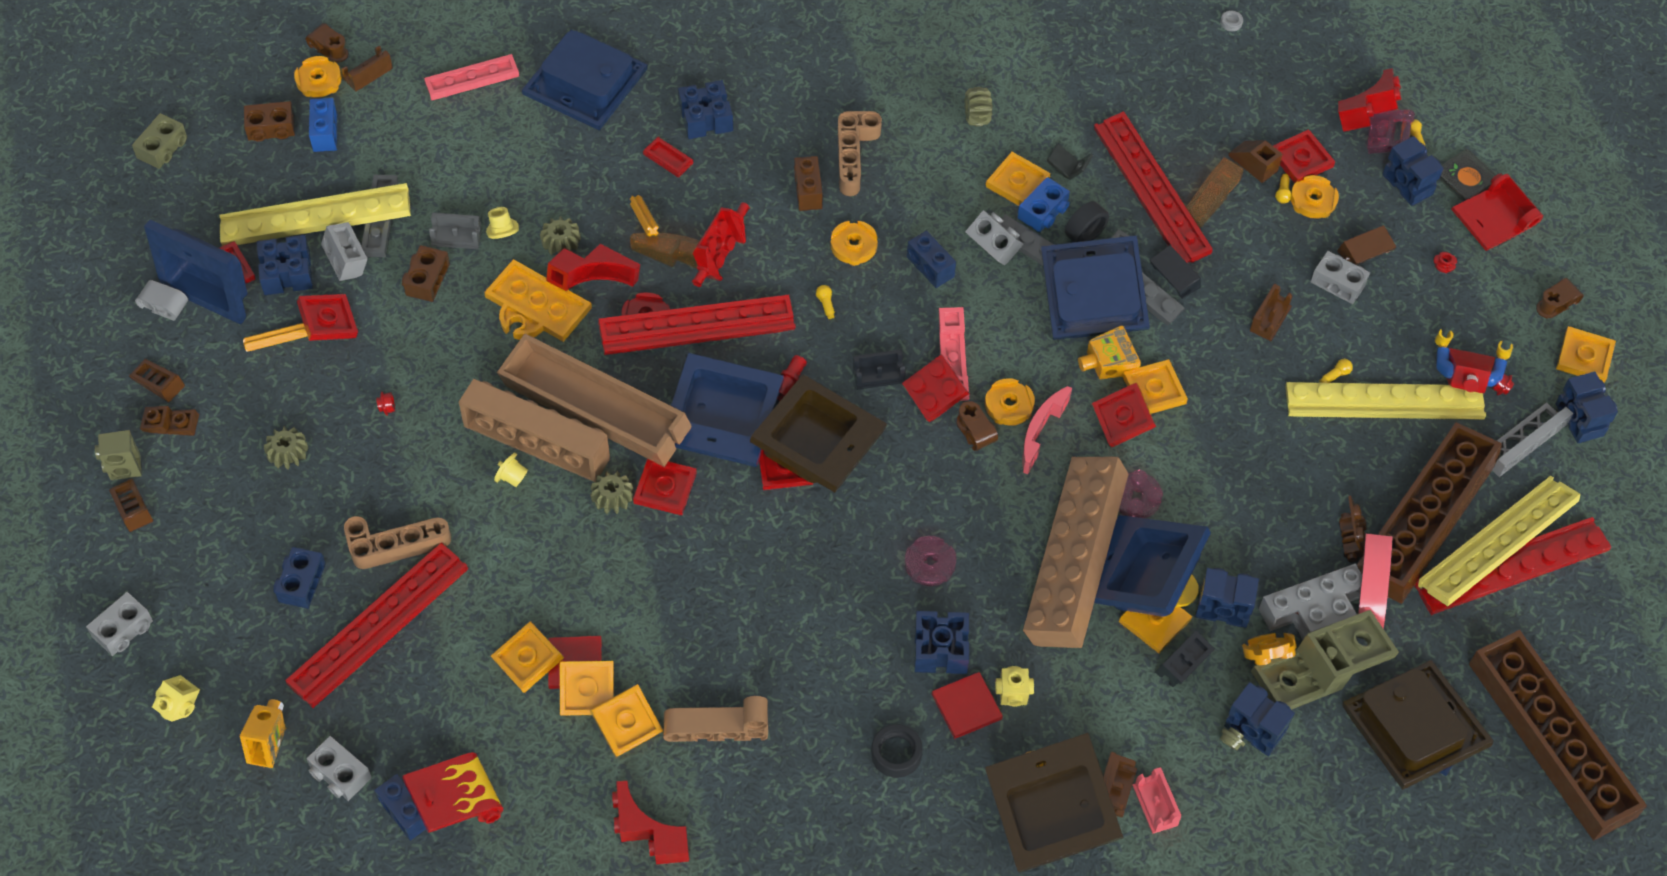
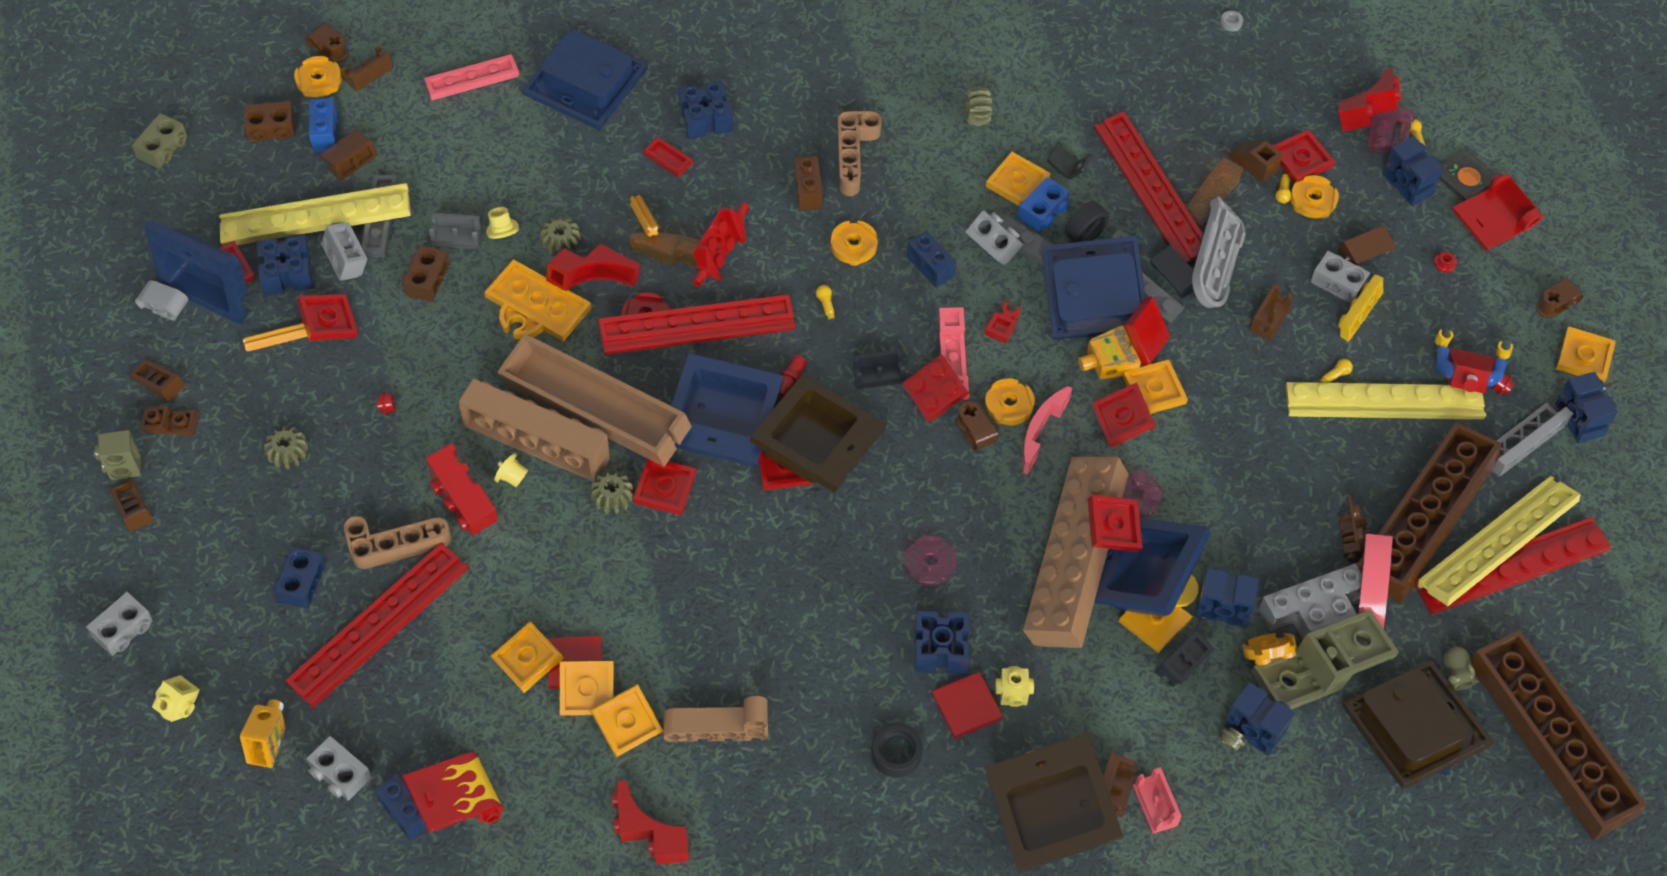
(349, 154): none -> reddish brown hinge
(460, 491): none -> red wedge
(1002, 325): none -> red plate
(1114, 523): none -> red tile
(1147, 330): none -> red tile
(1217, 255): none -> light grey piece
(1361, 307): none -> yellow plate
(1460, 667): none -> olive animal

